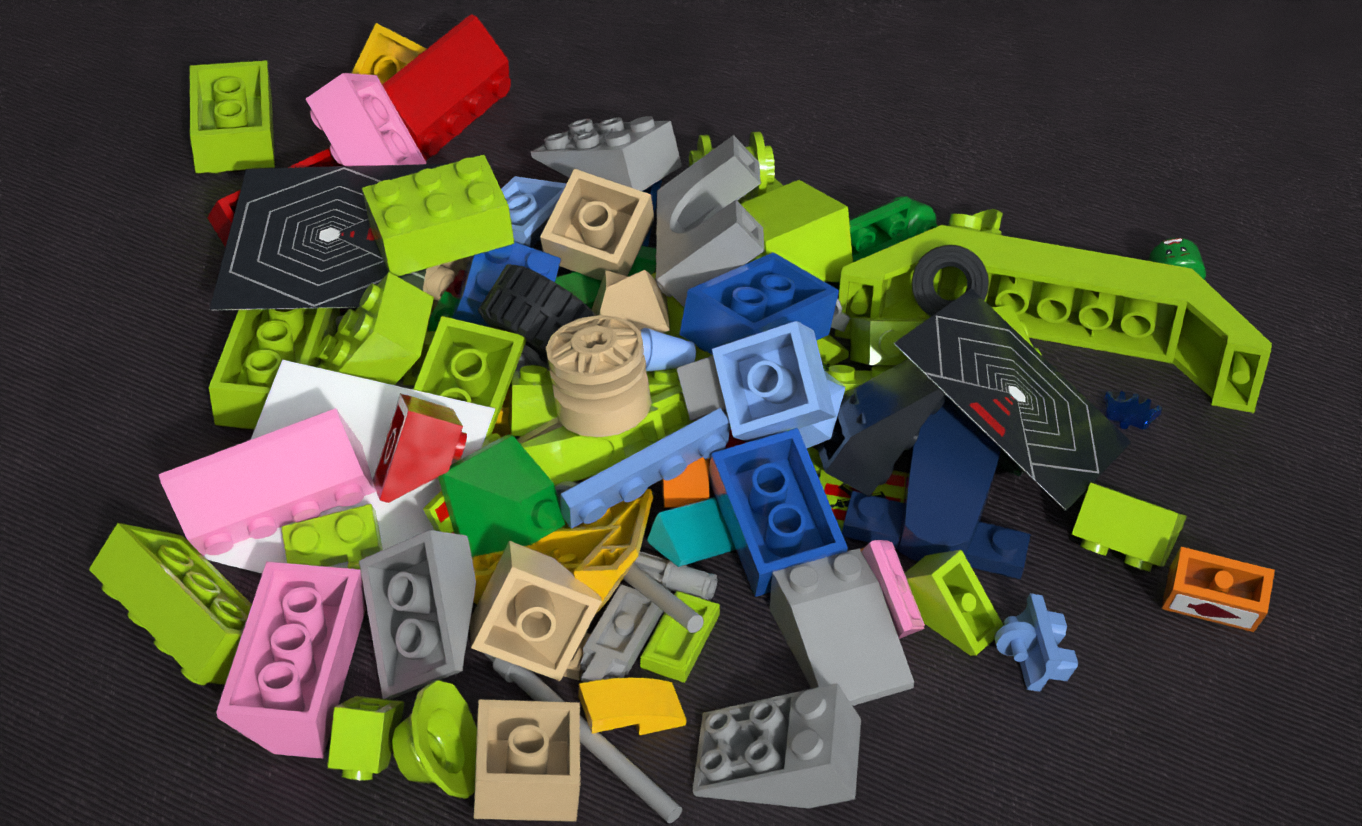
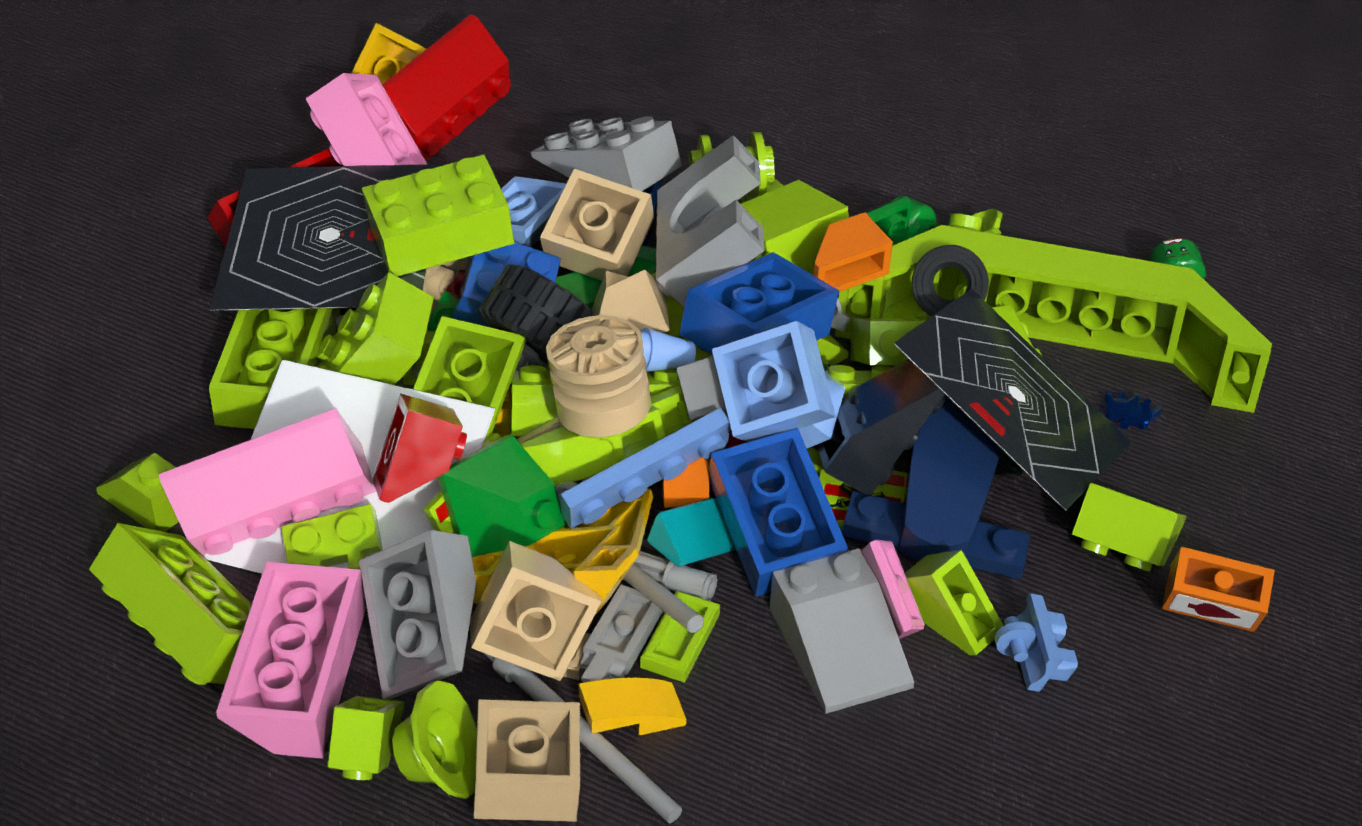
(140, 493): none -> lime slope
(231, 117): lime brick -> none
(781, 750): light grey slope -> none
(853, 253): none -> orange slope

